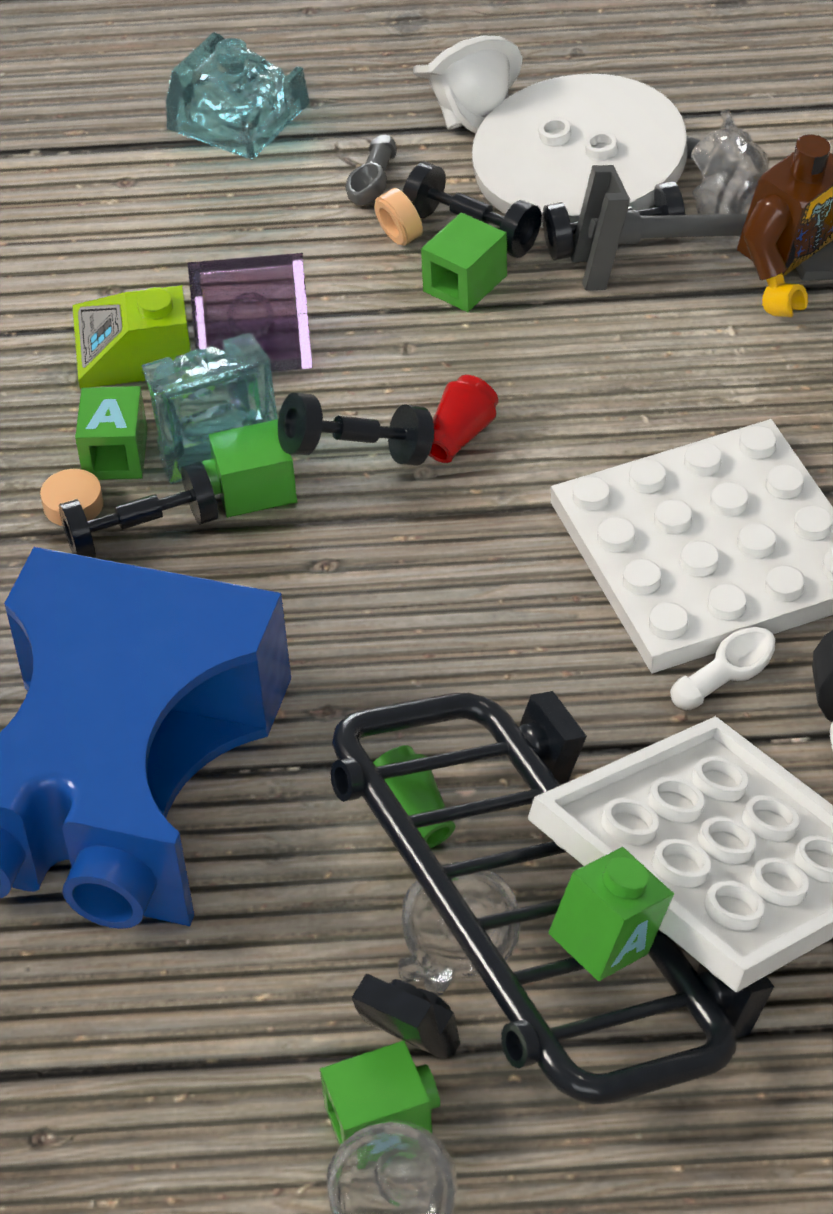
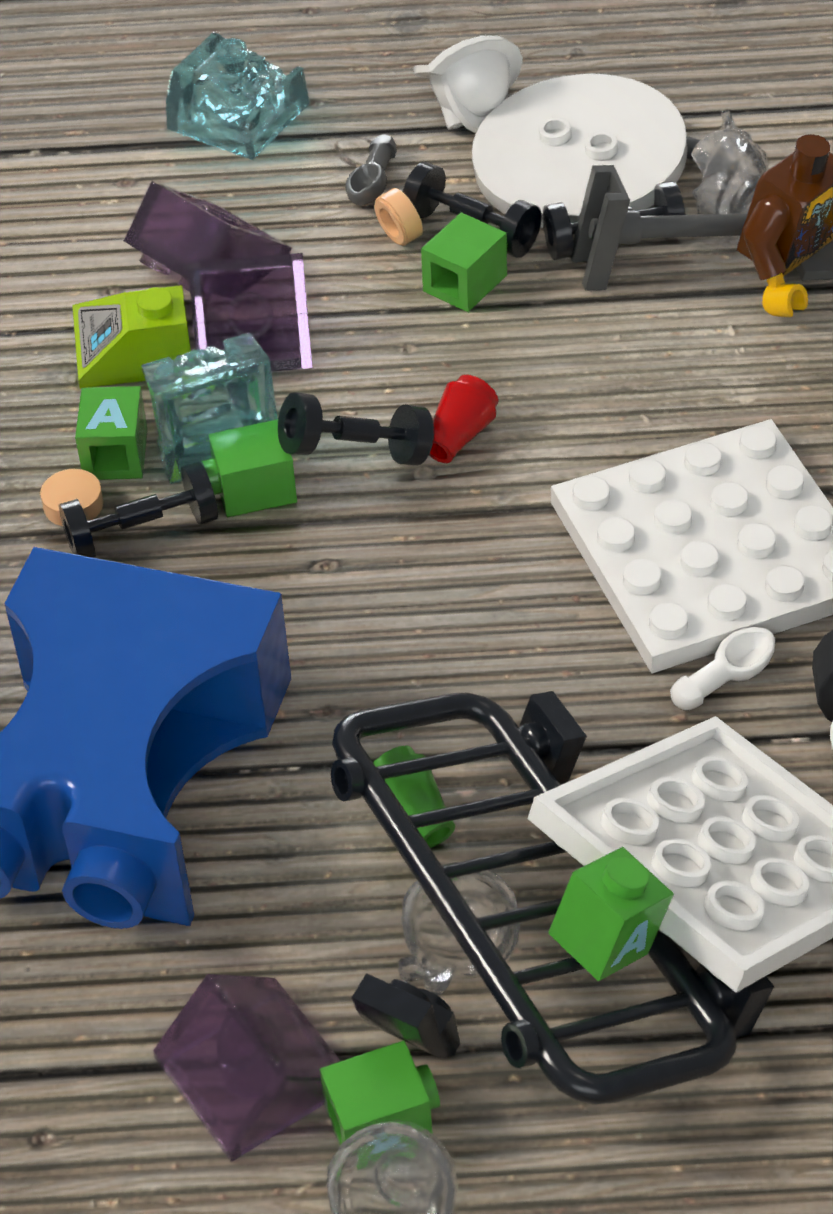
(184, 229): none -> clear purple slope
(244, 1060): none -> clear purple slope

